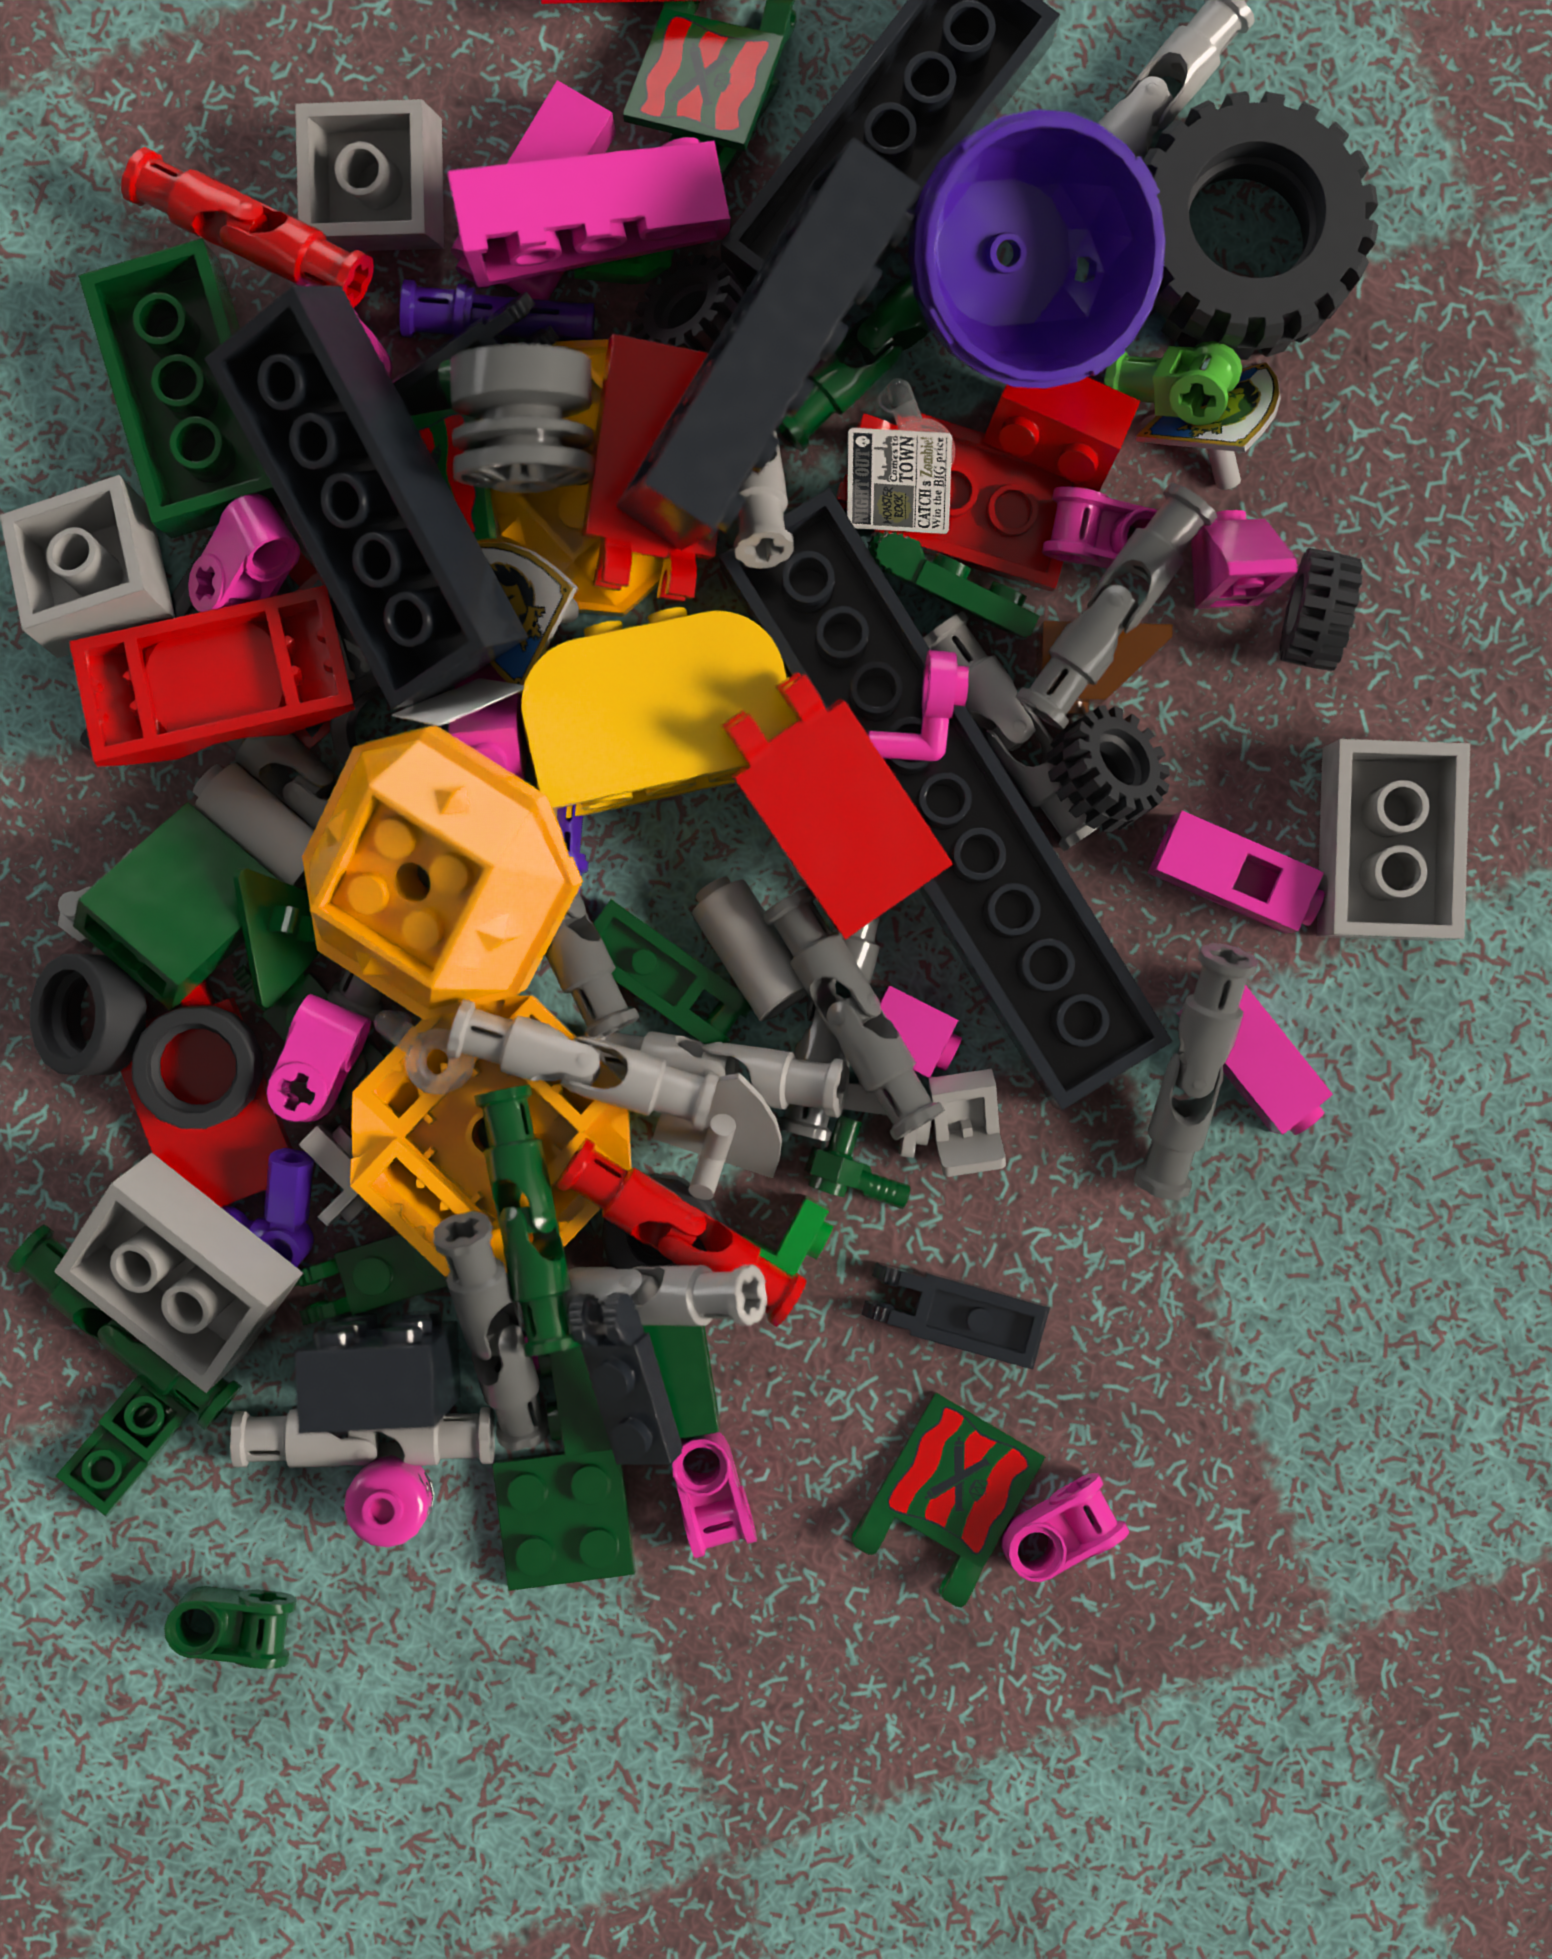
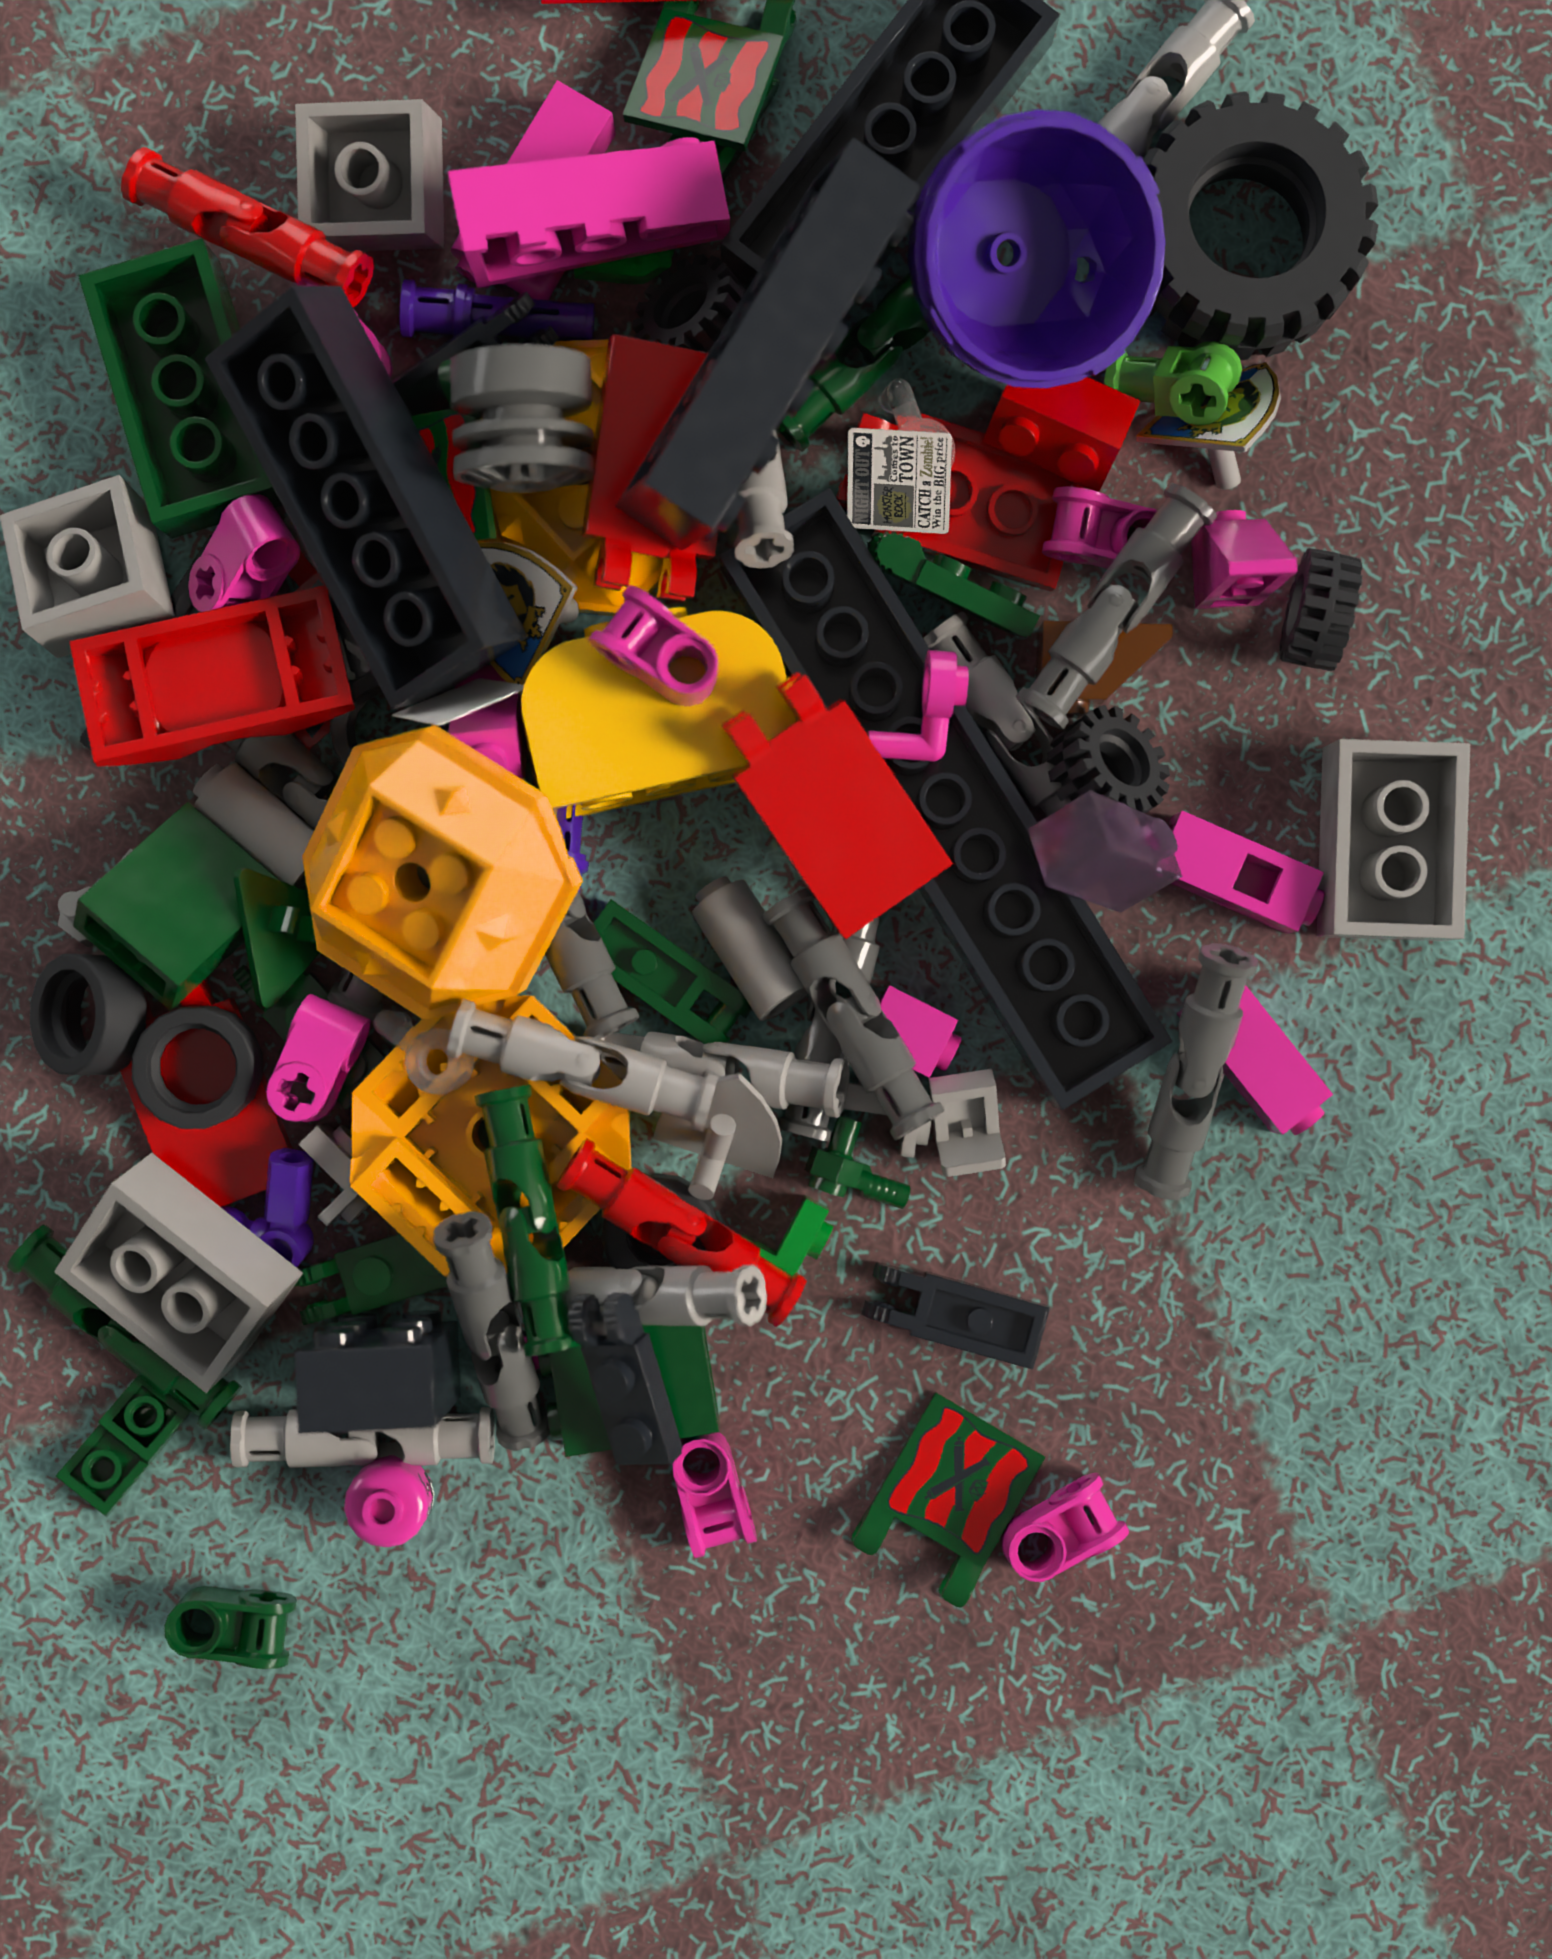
(563, 1519): dark green plate -> none
(654, 646): none -> dark pink piece
(1105, 852): none -> clear purple brick

